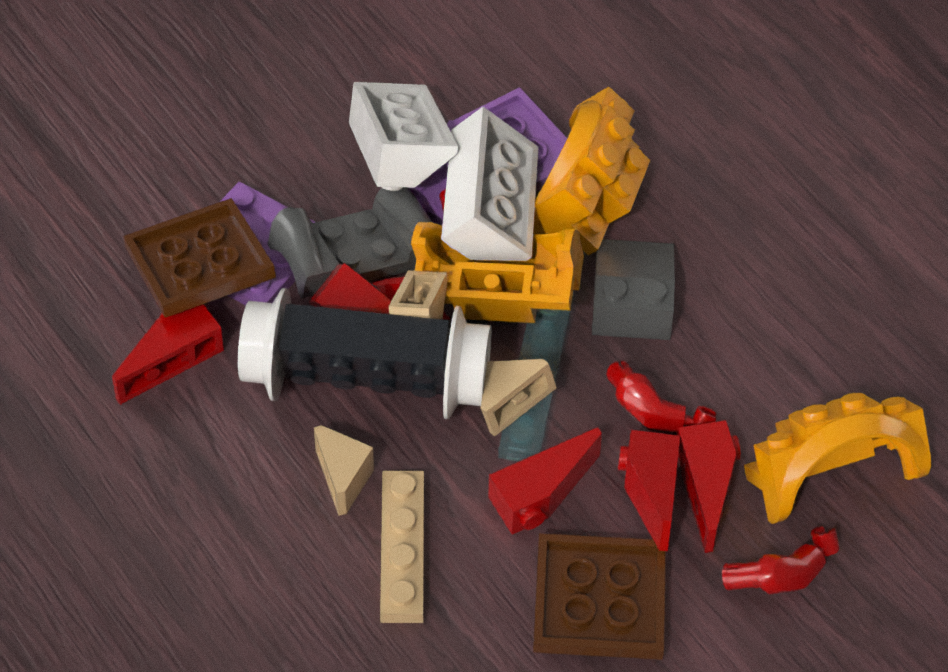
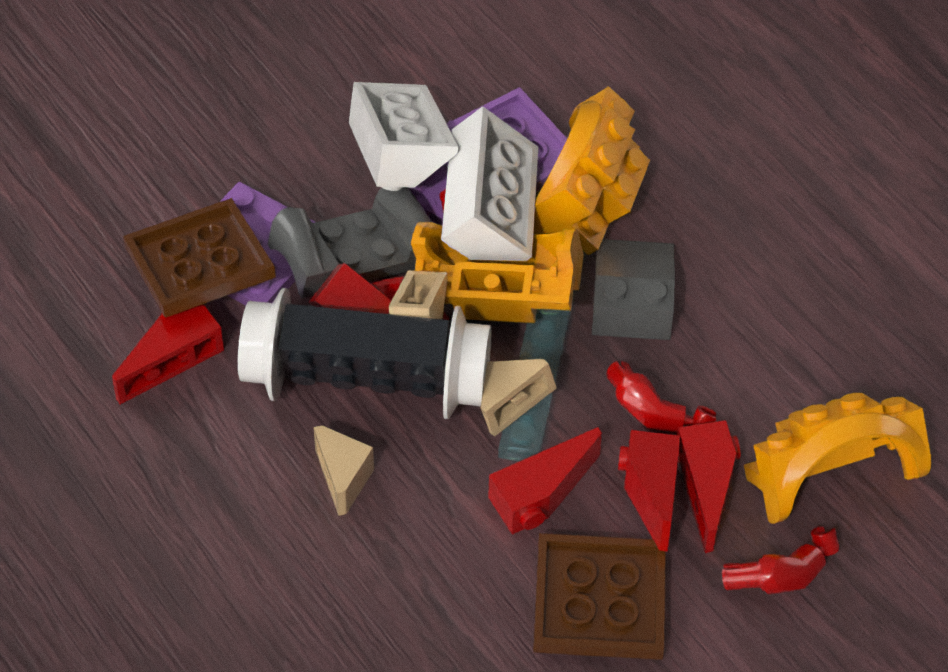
(402, 547): tan plate -> none

